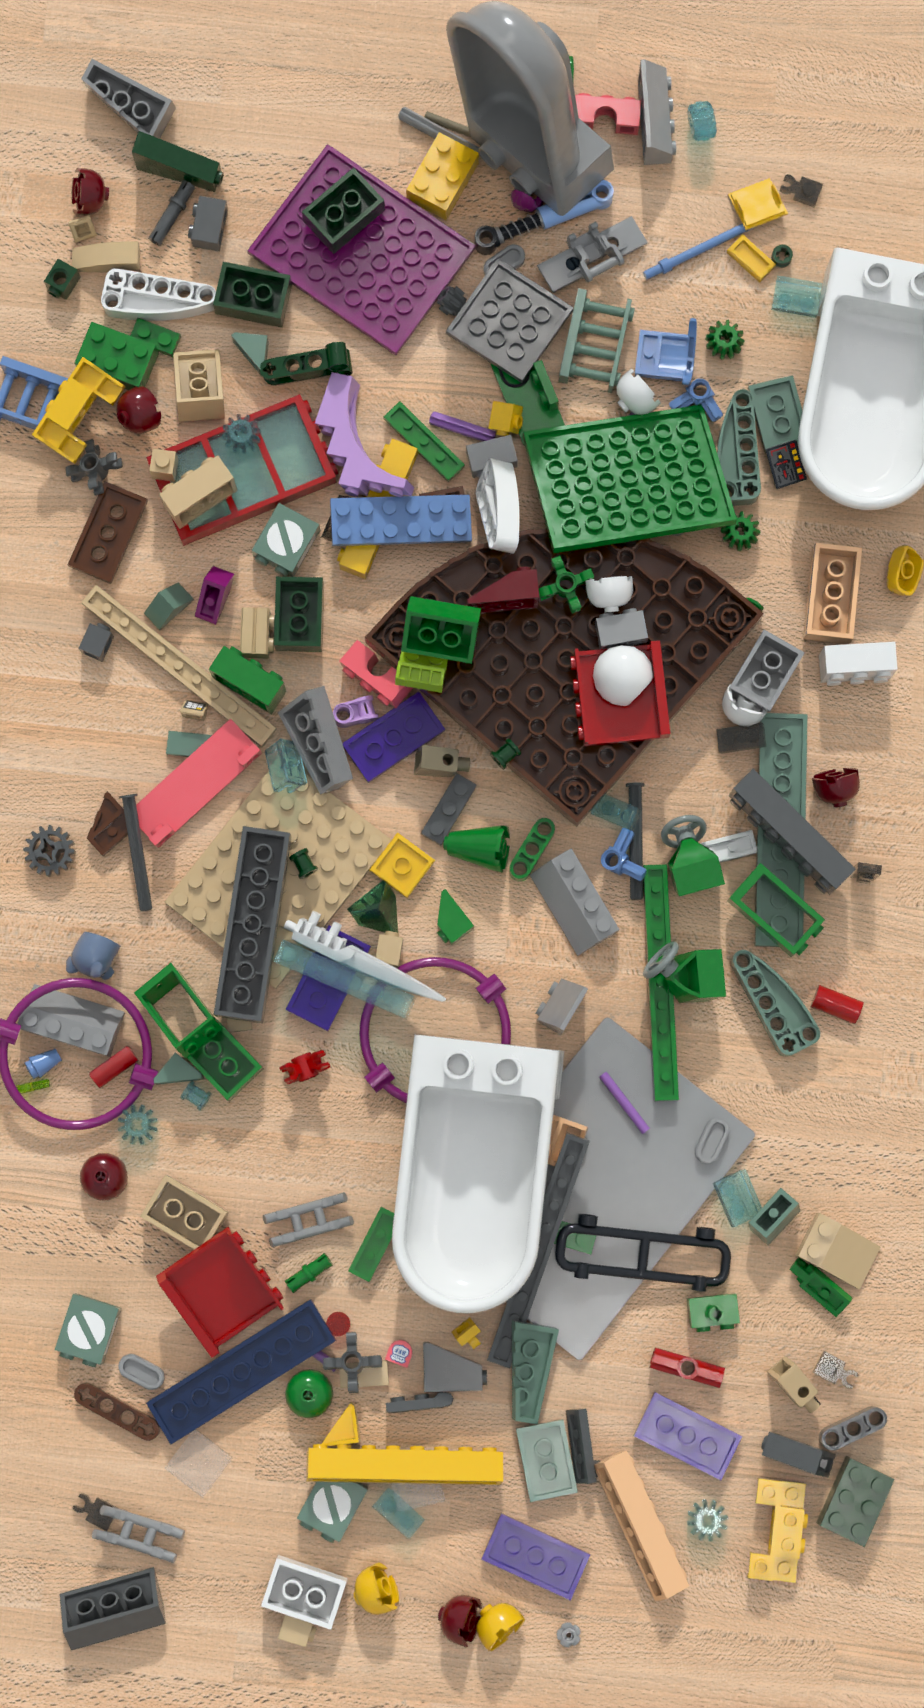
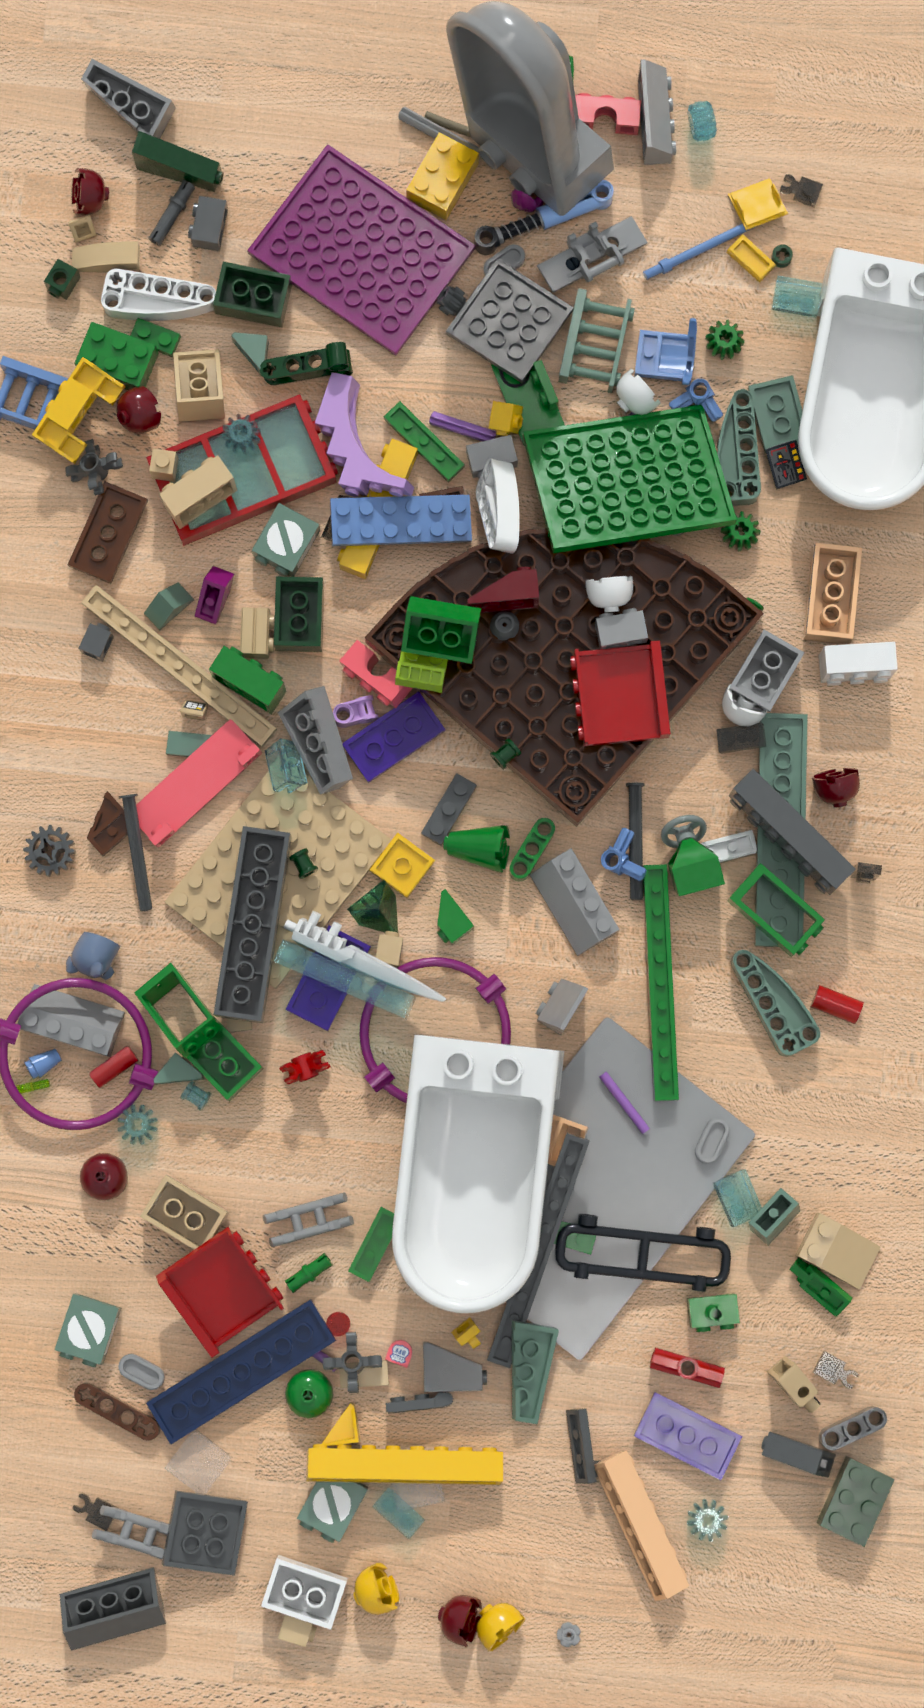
(204, 1533): none -> dark grey plate
(343, 210): brick -> none
(430, 761): dark tan torso -> none
(507, 632): none -> dark grey plate
(535, 1556): plate -> none
(546, 1460): plate -> none
(576, 580): green pin -> none
(617, 812): clear light blue plate -> none
(622, 674): white cylinder -> none
(690, 976): green piece -> none
(785, 1530): yellow bracket -> none
(904, 570): yellow piece -> none

